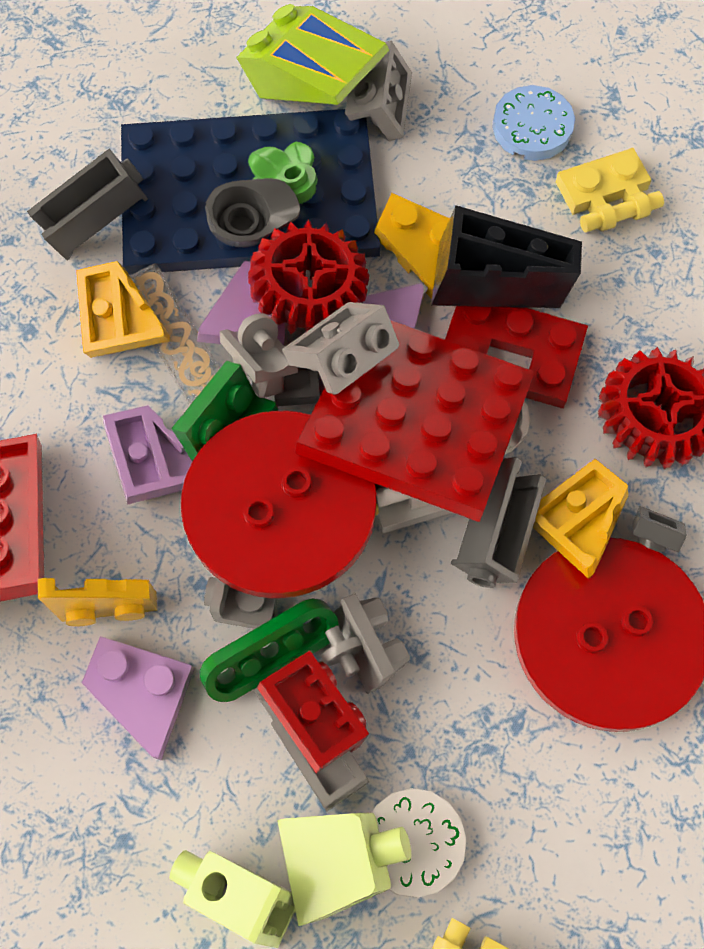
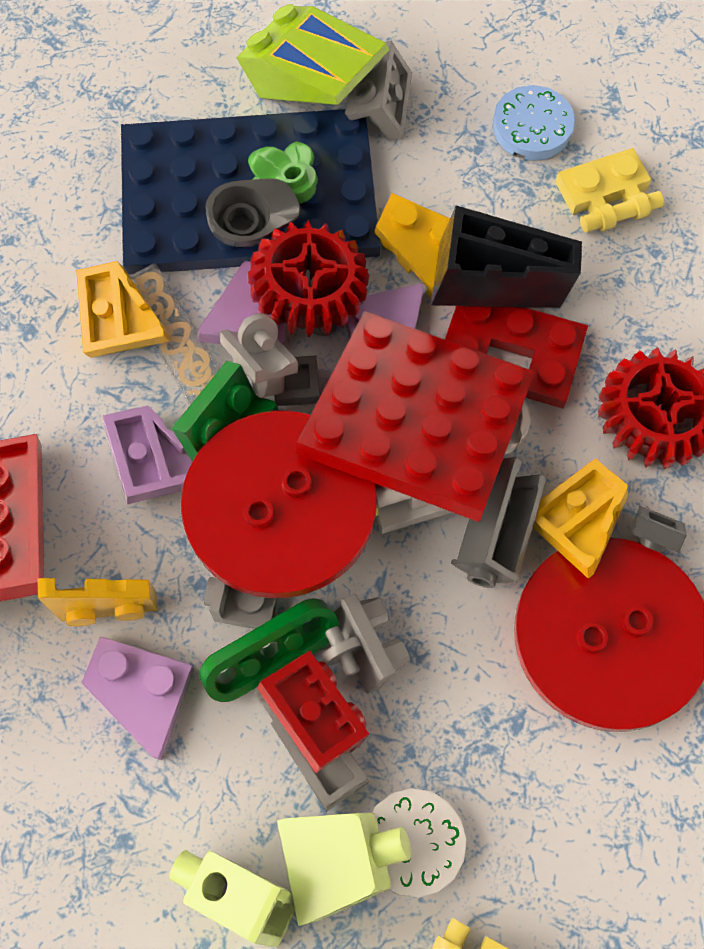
(88, 202): dark grey window -> none
(344, 344): light grey bracket -> none

